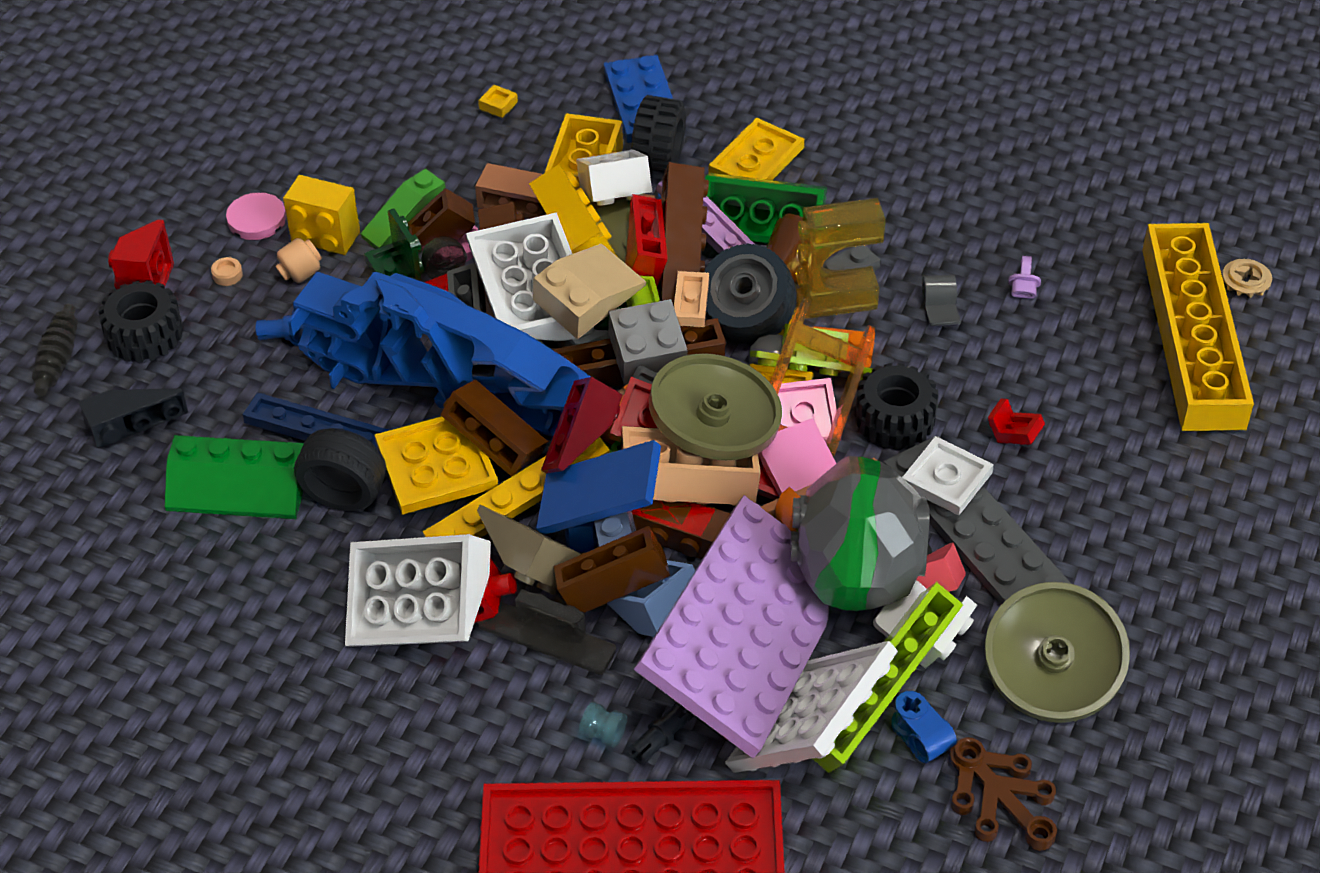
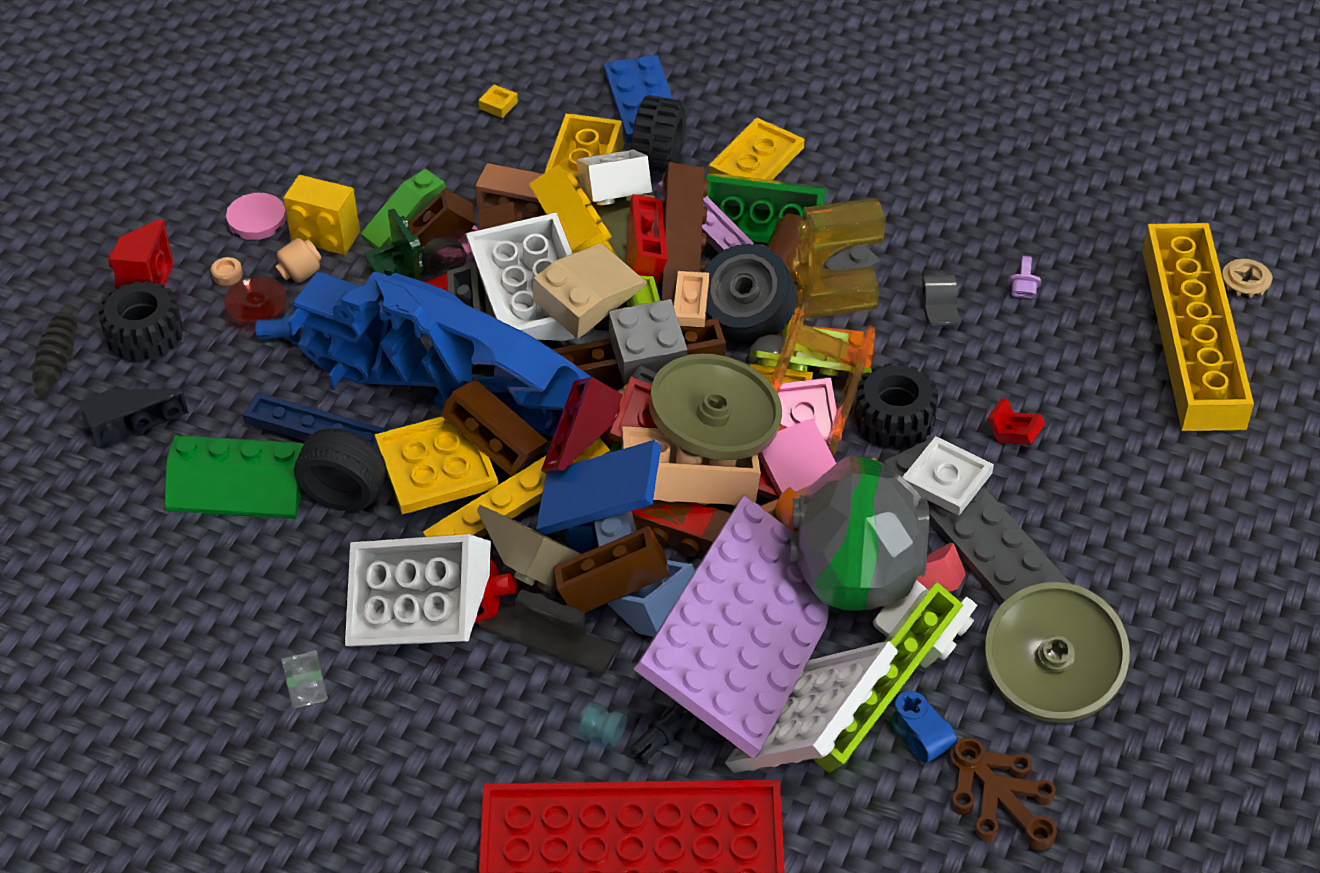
(255, 299): none -> clear red dish
(304, 679): none -> clear bracket

